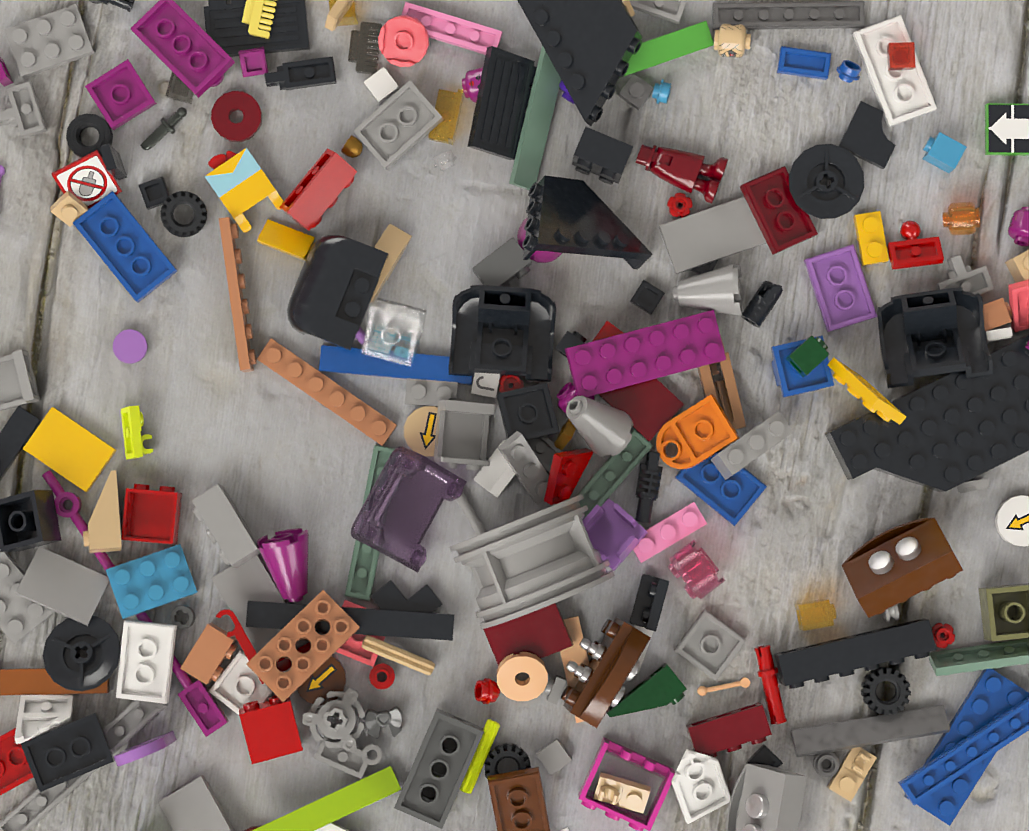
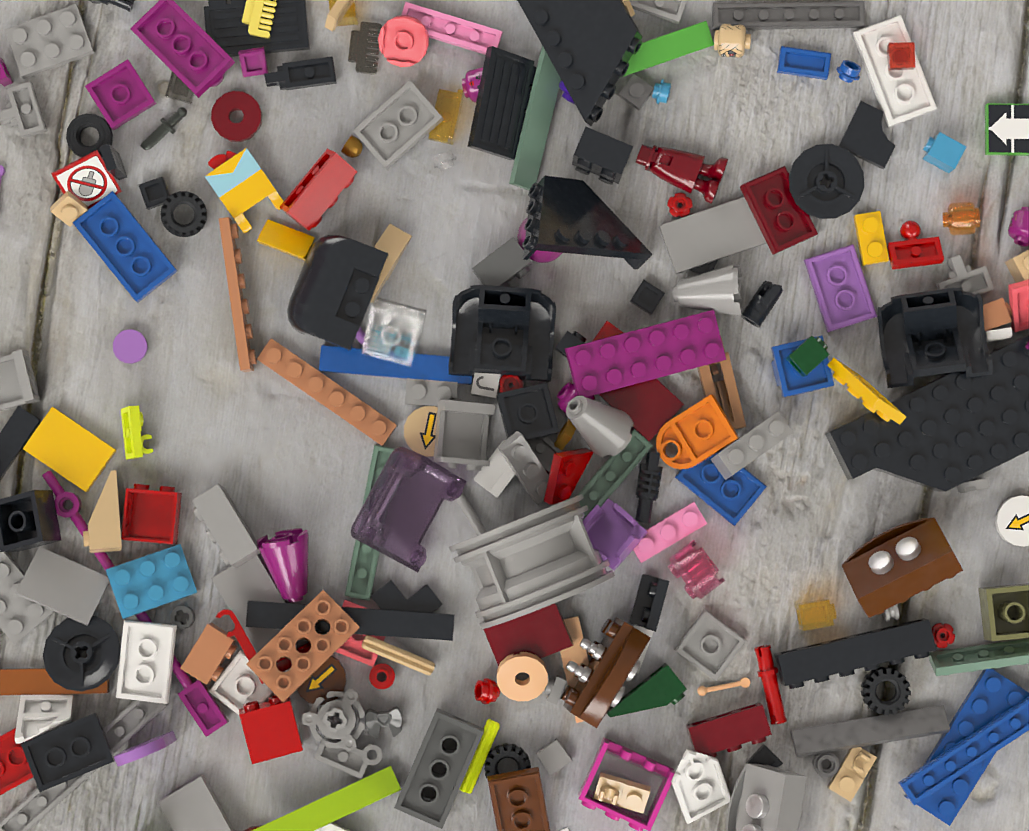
(381, 85): white tile -> none

